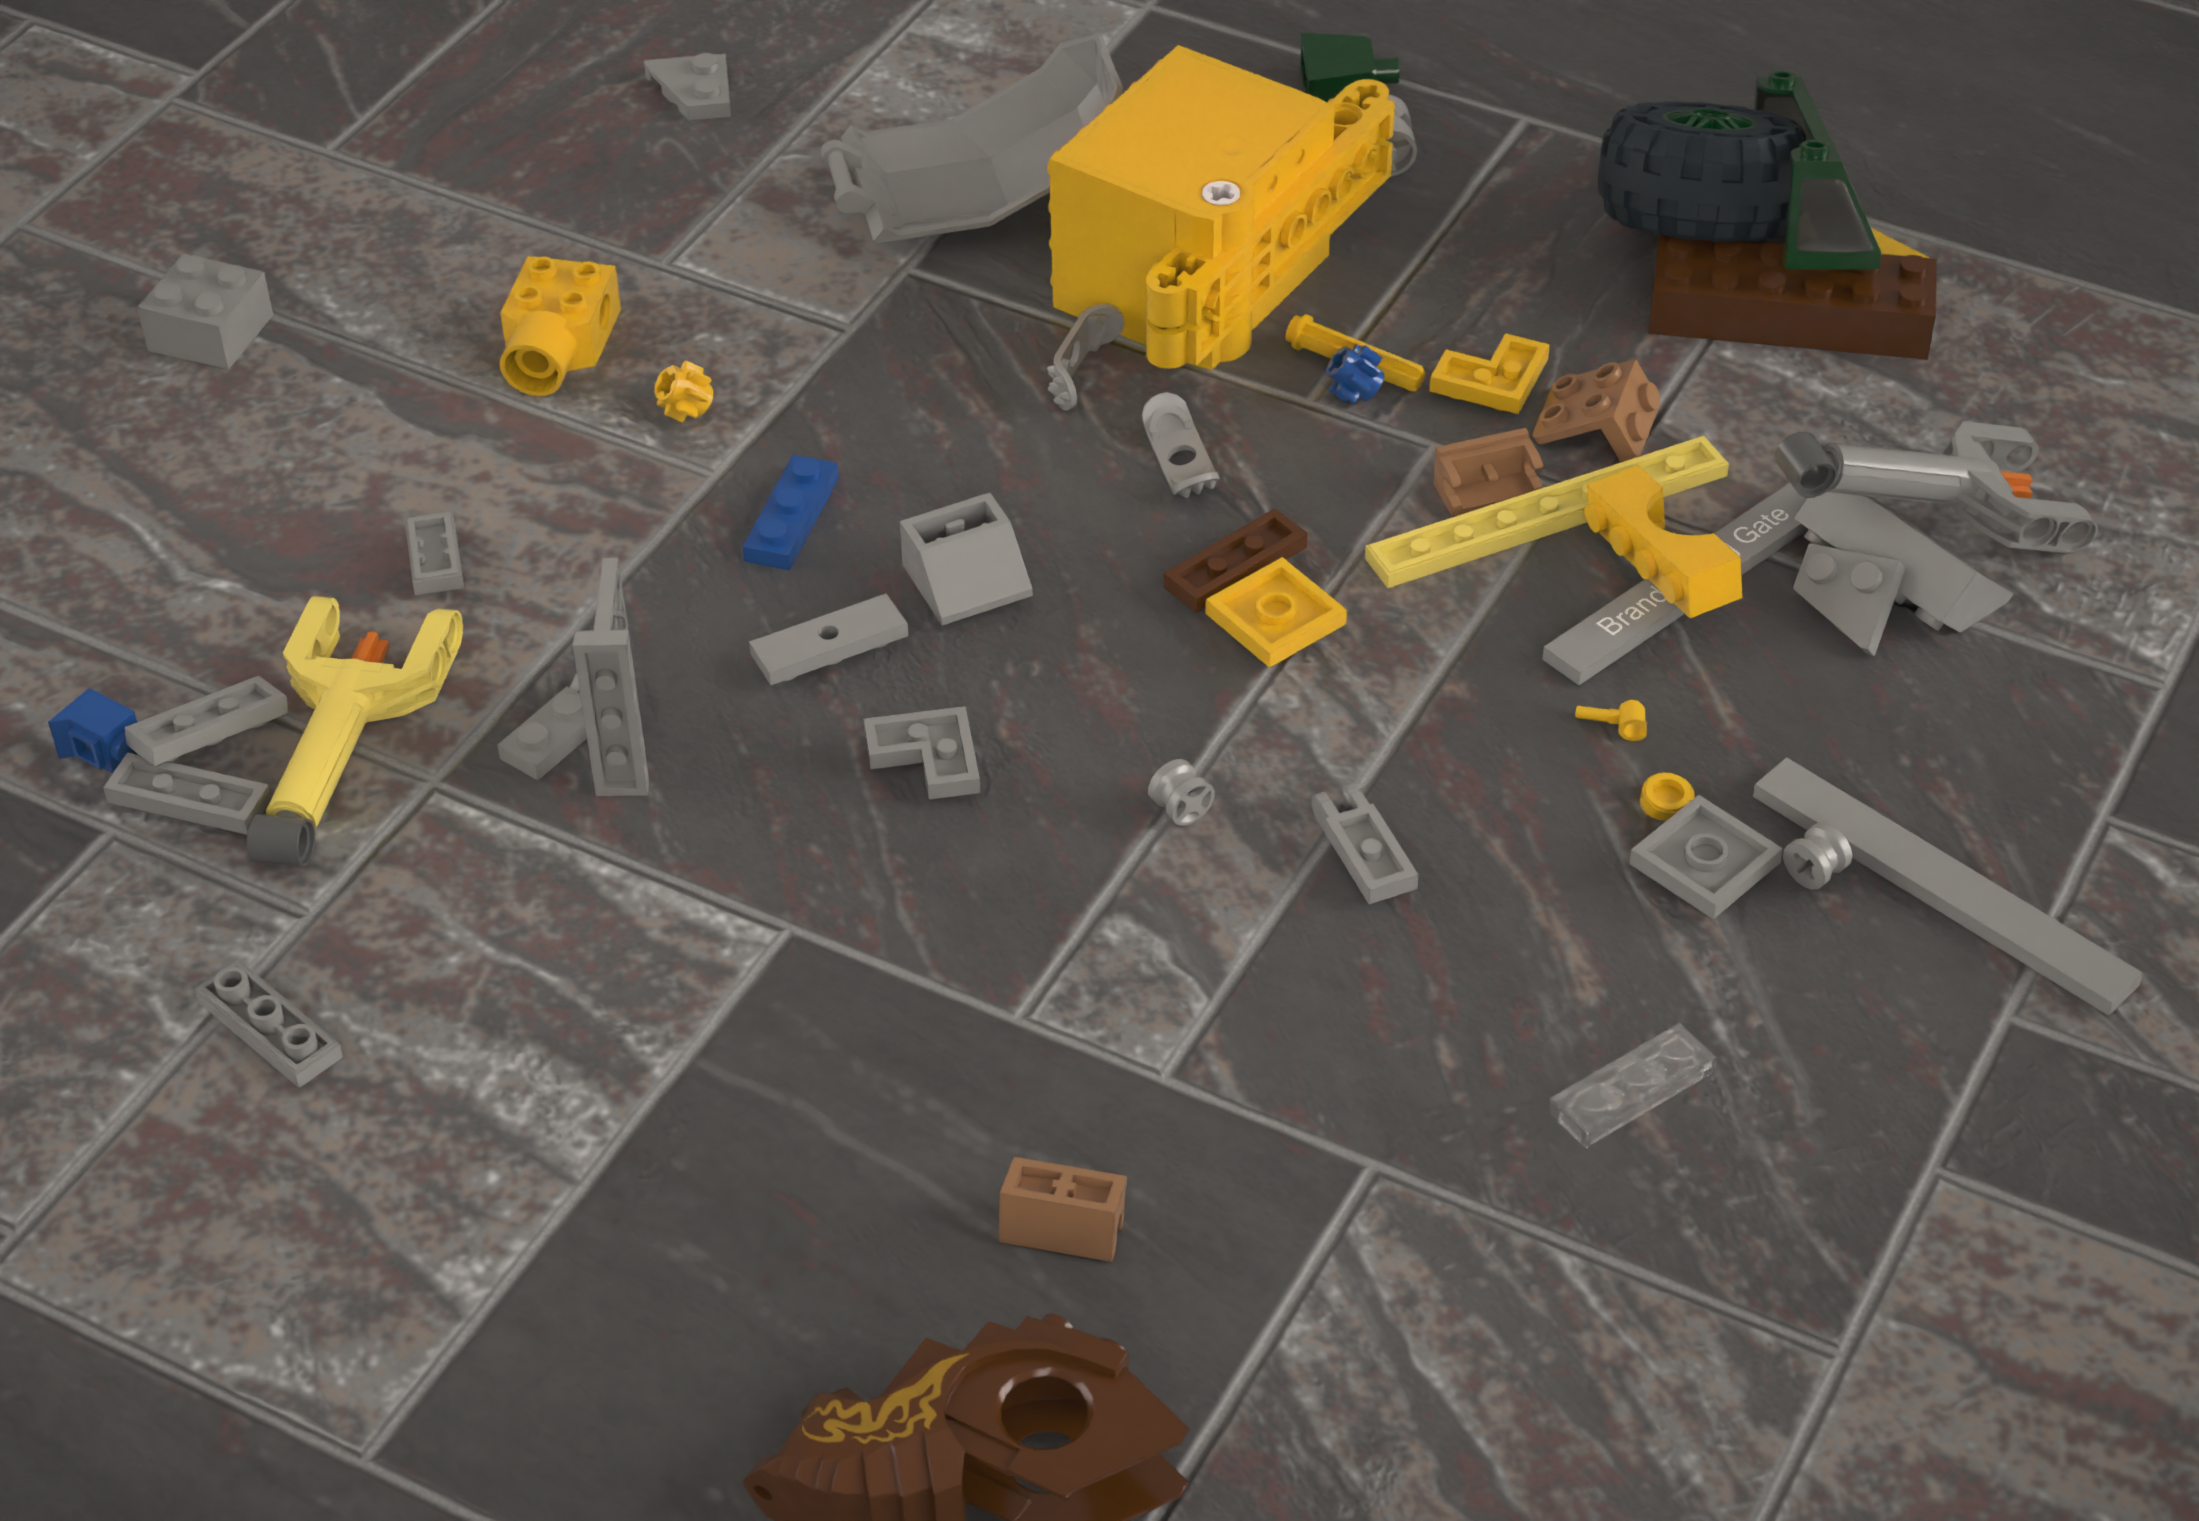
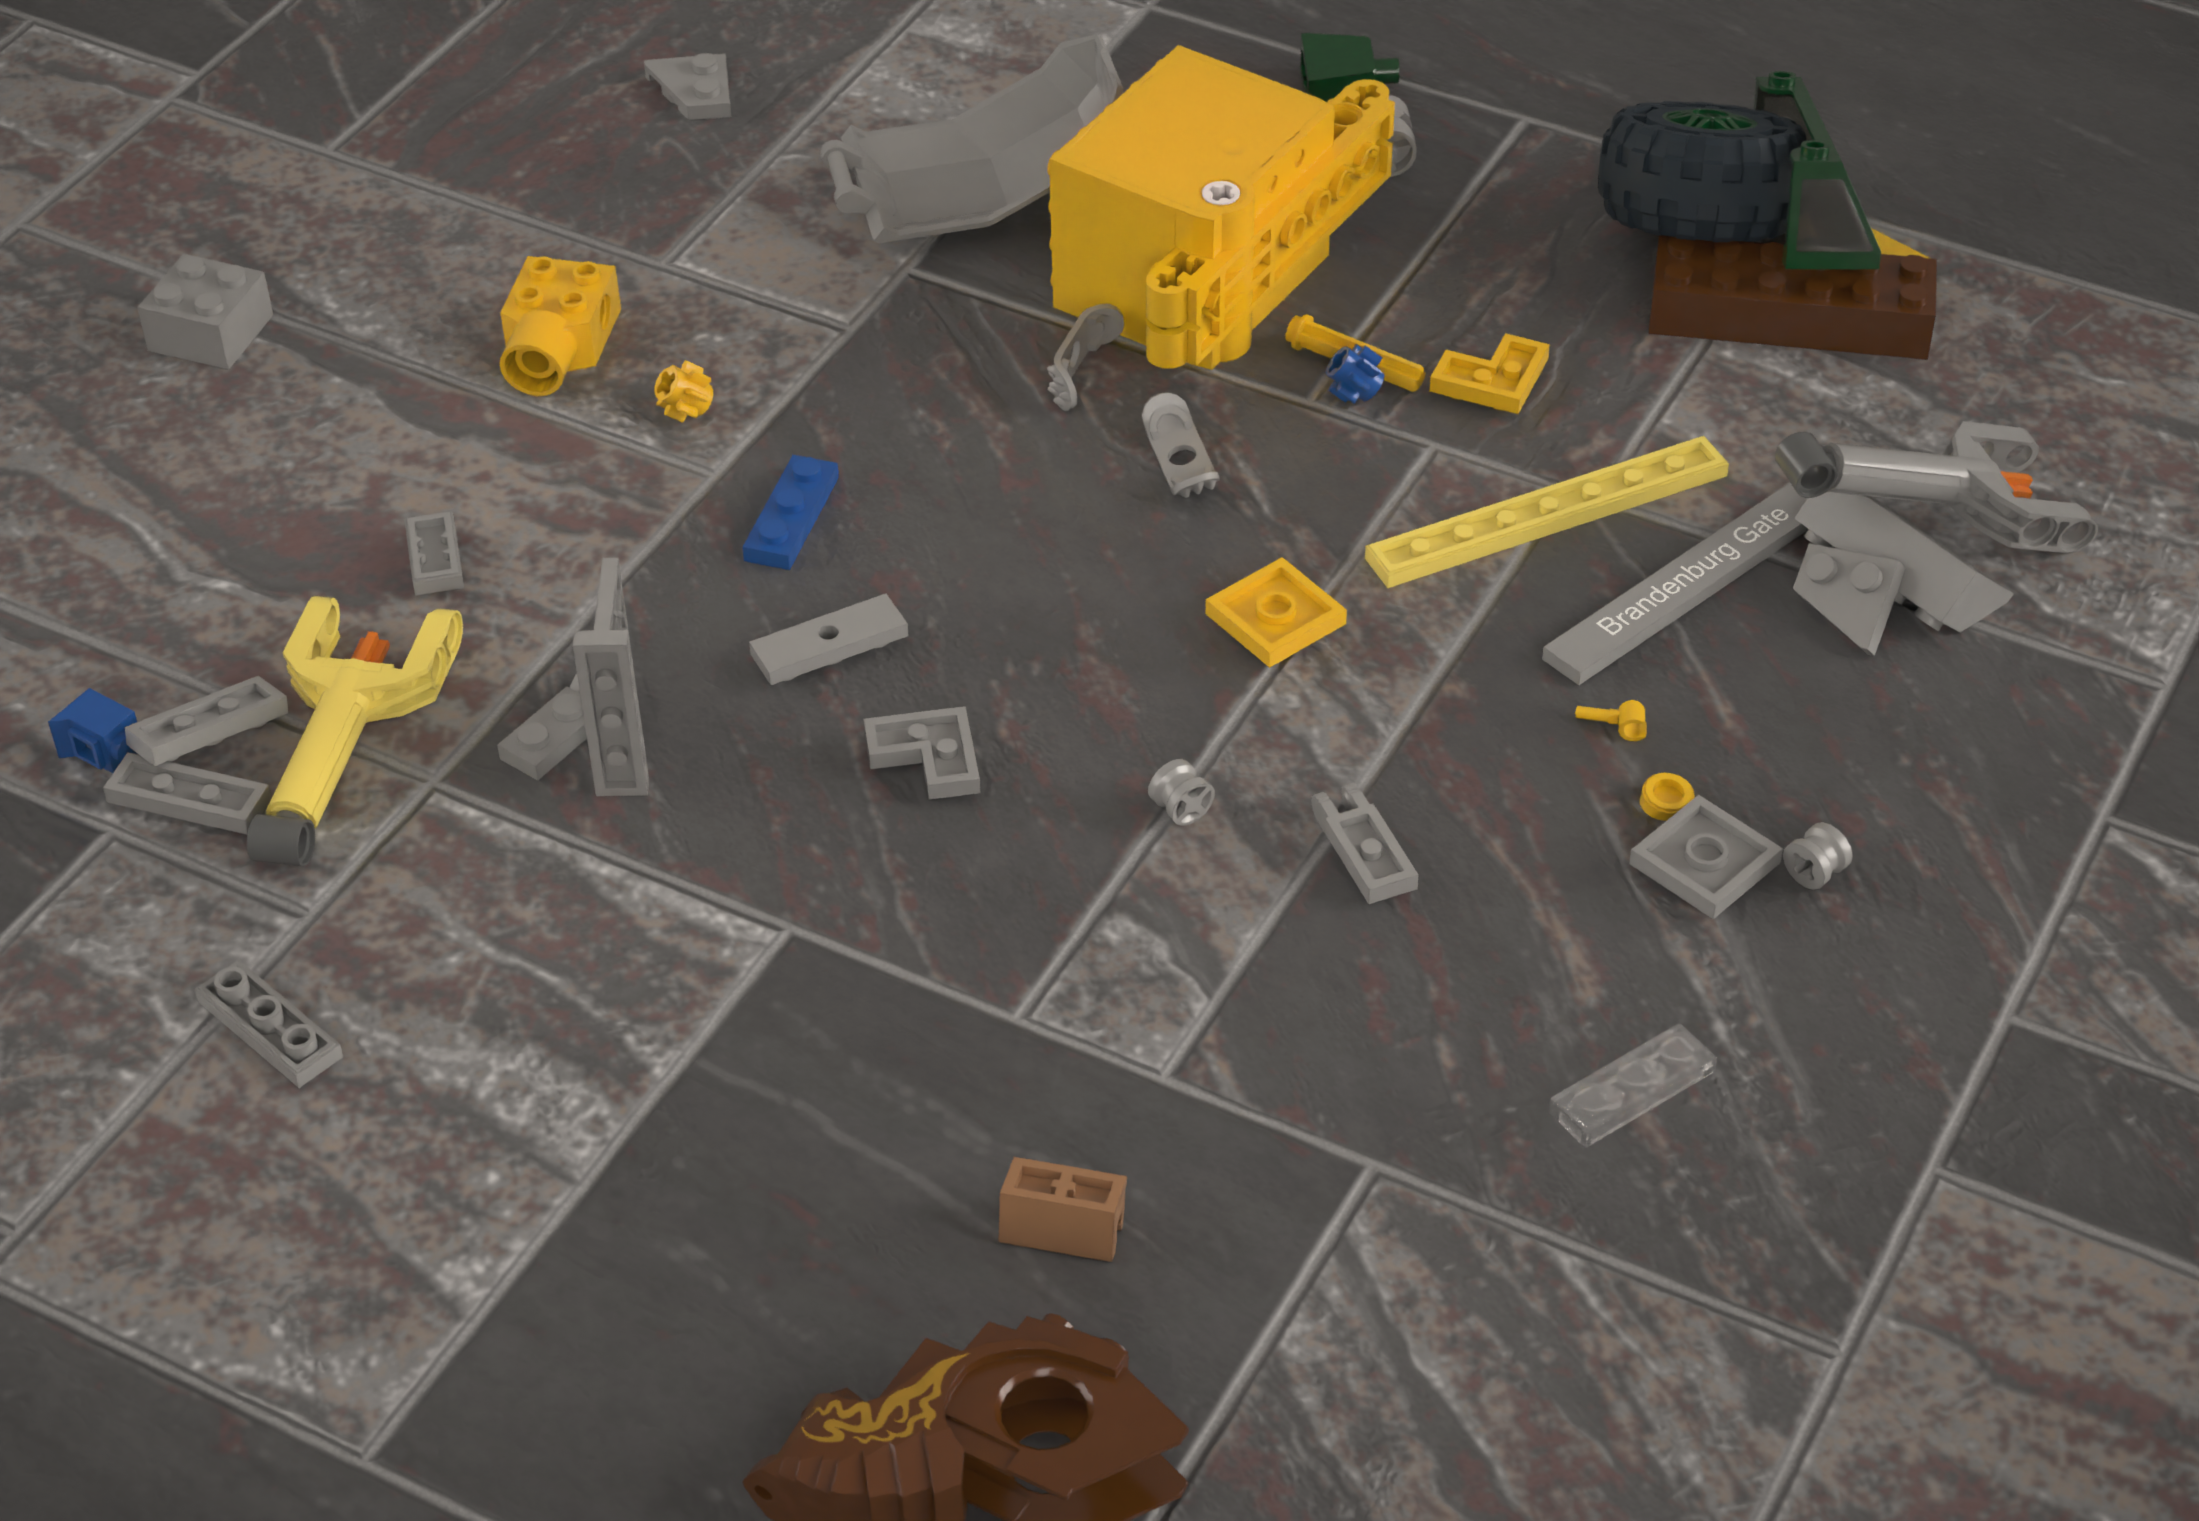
(964, 558): light grey slope -> none
(1234, 558): reddish brown plate -> none
(1486, 470): medium nougat hinge -> none
(1608, 399): medium nougat bracket -> none
(1688, 569): yellow arch -> none
(1952, 888): light grey tile -> none

